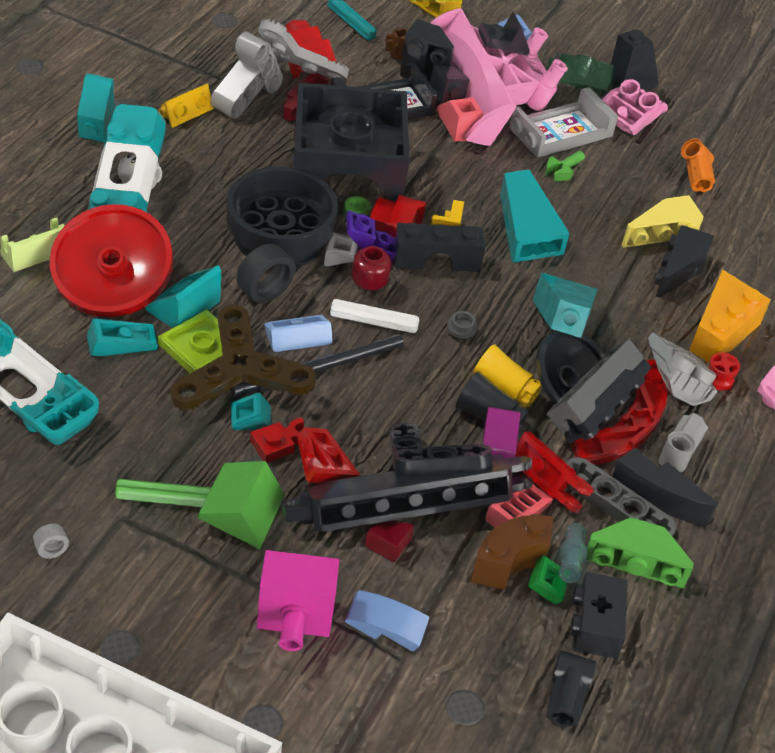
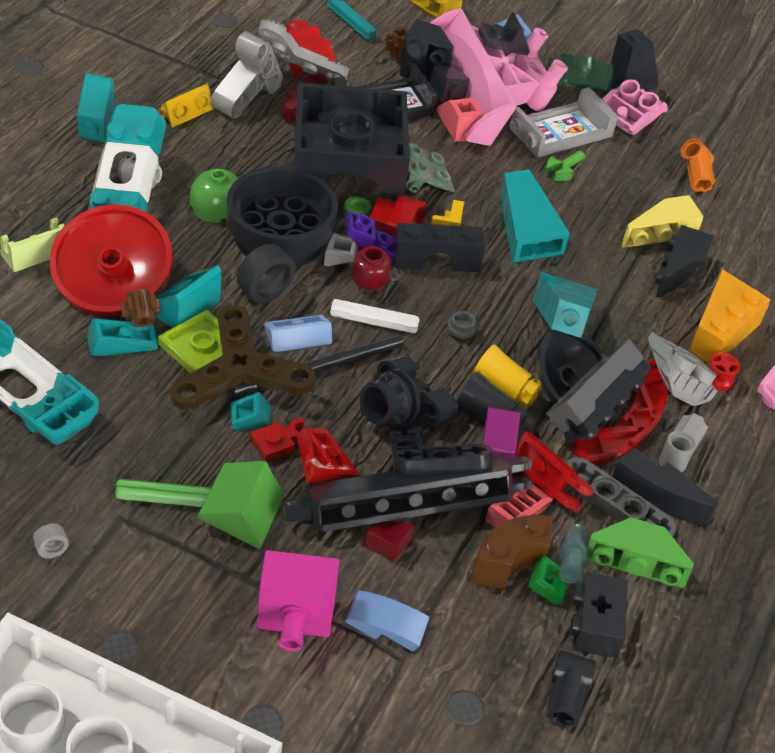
(140, 307): none -> reddish brown gear
(210, 193): none -> bright green cylinder
(396, 398): none -> black beam
(427, 168): none -> sand green hinge

